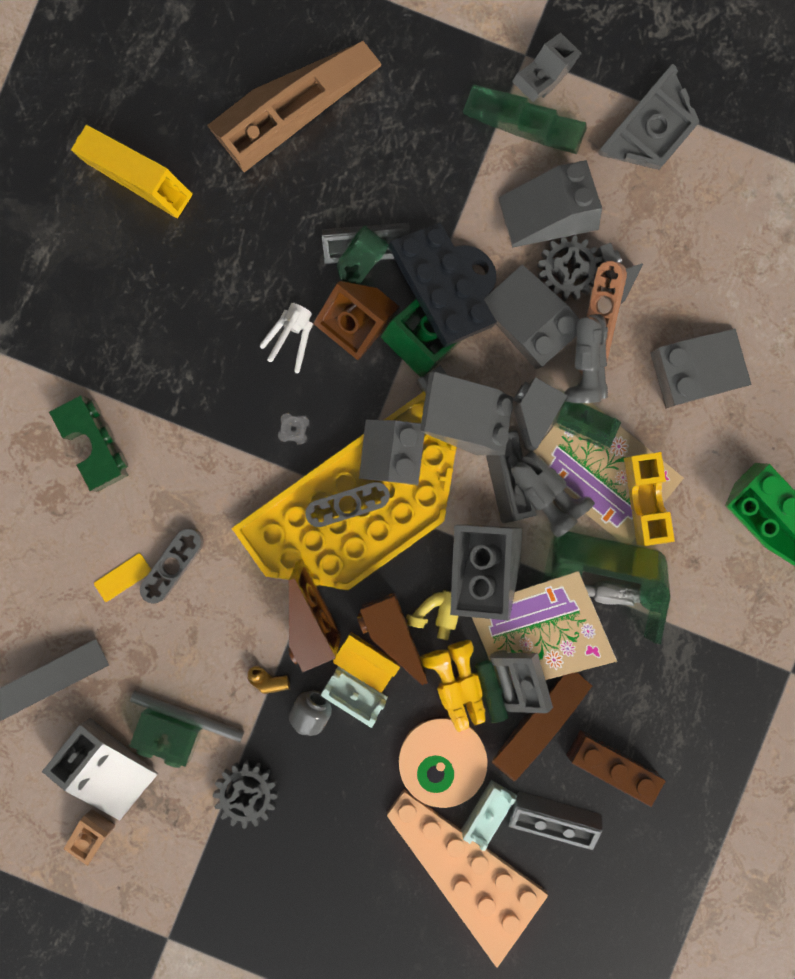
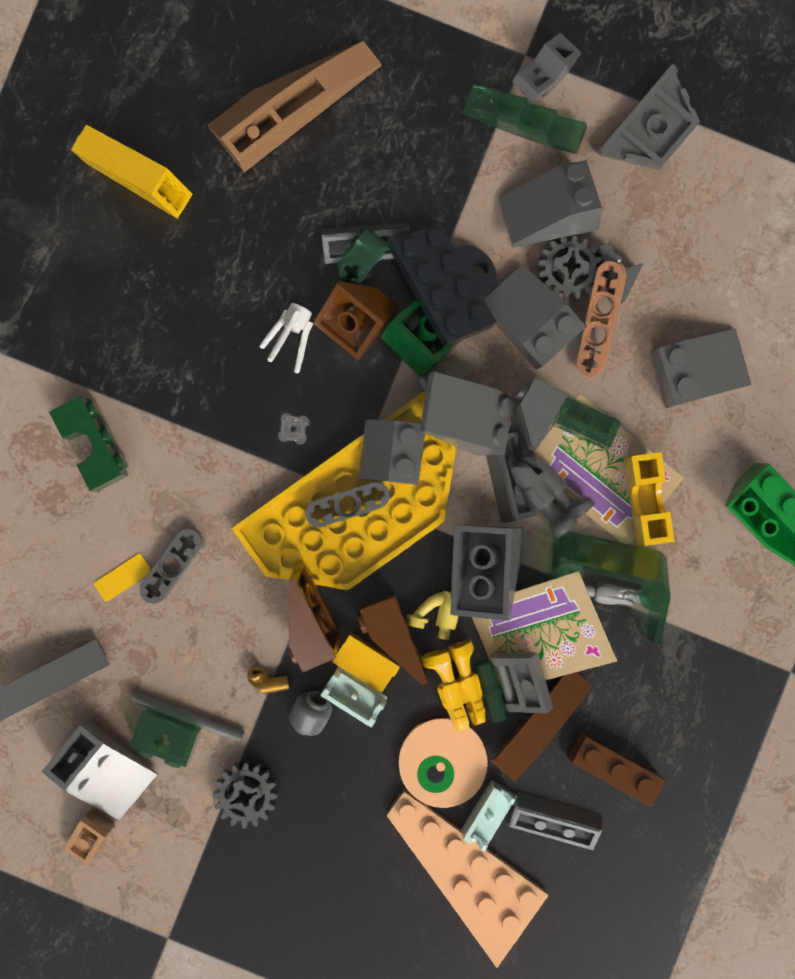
(591, 359): dark grey piece -> none

